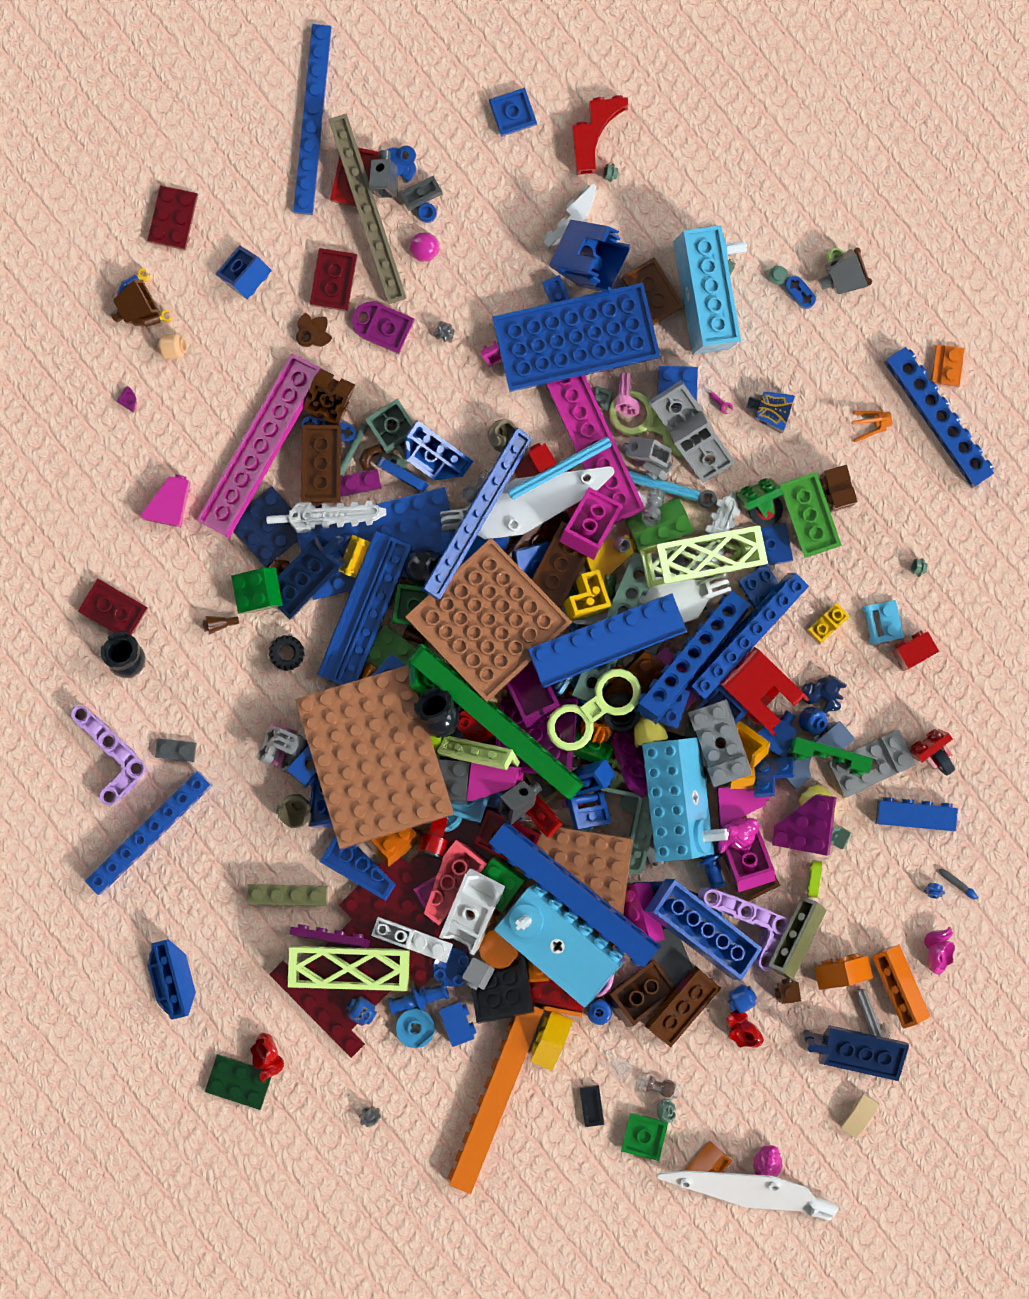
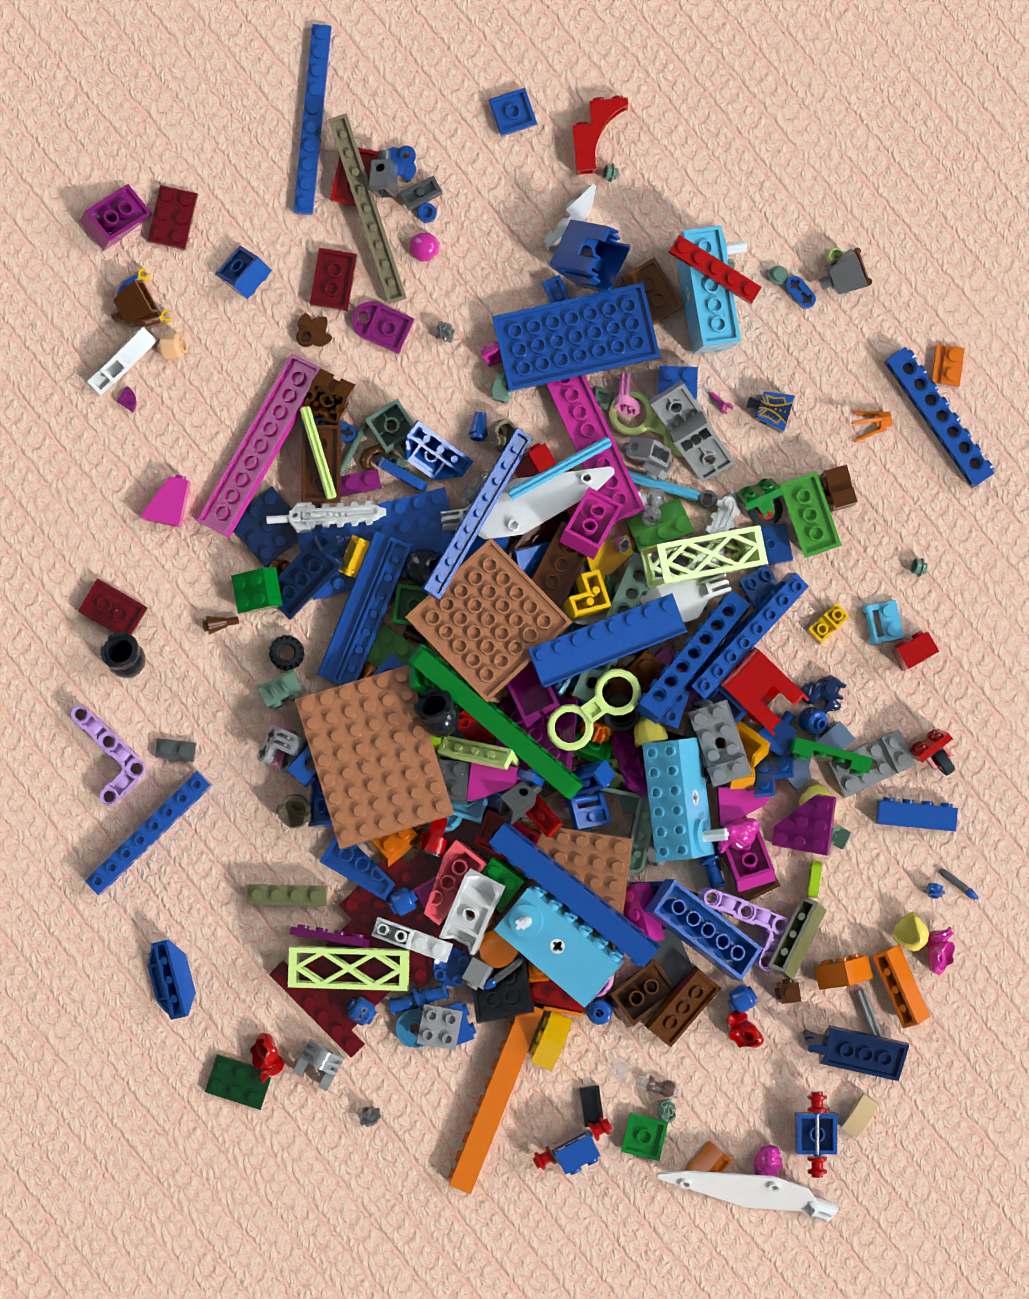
(115, 217): none -> magenta slope
(122, 361): none -> white slope
(281, 689): none -> sand green hinge
(318, 452): none -> yellowish green axle
(321, 1059): none -> light grey piece
(402, 901): none -> blue head
(439, 1027): none -> light grey hinge
(478, 428): none -> blue cone
(500, 389): none -> sand green rock
(503, 973): none -> dark grey piece
(531, 776): none -> blue plate
(576, 1151): none -> blue brick
(701, 703): none -> dark grey piece
(714, 269): none -> red plate
(816, 1133): none -> blue brick
(911, 932): none -> light yellow hair

